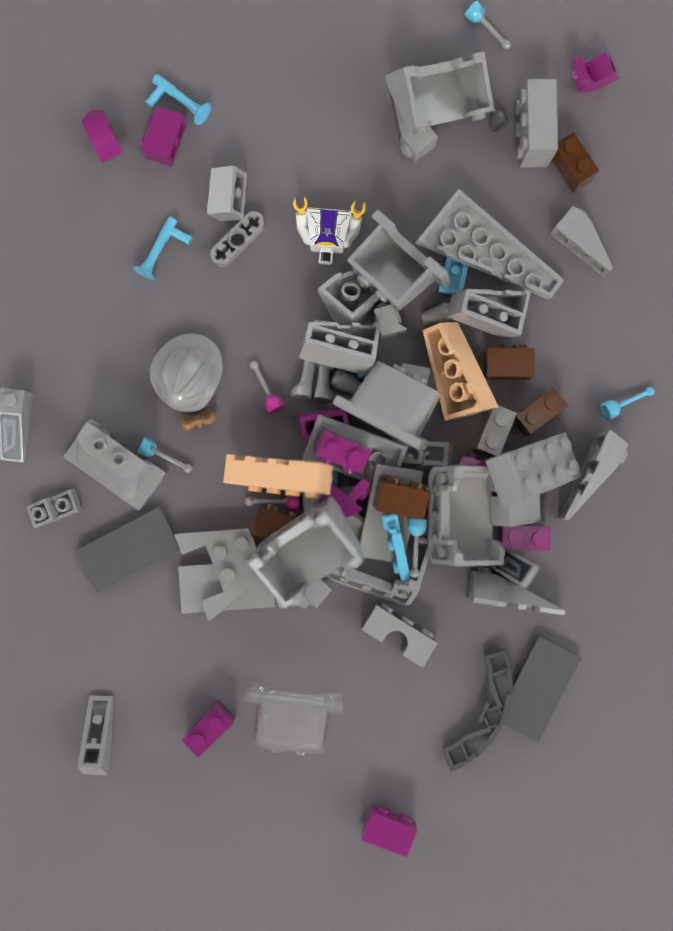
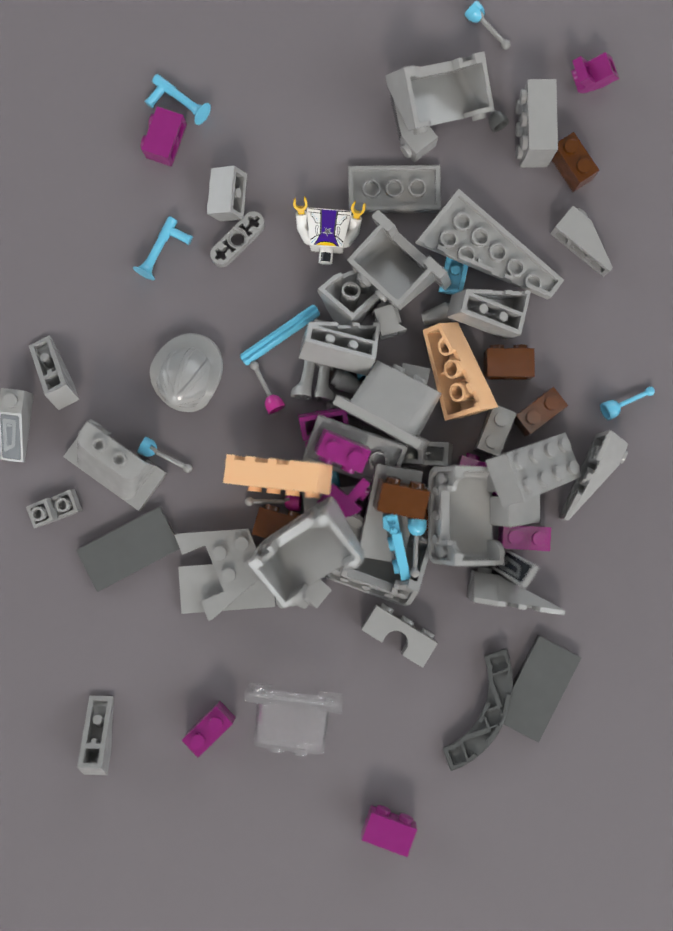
(53, 373): none -> light grey slope
(101, 135): magenta brick -> none
(206, 417): medium nougat piece -> none
(280, 334): none -> medium azure axle
(395, 188): none -> light grey tile

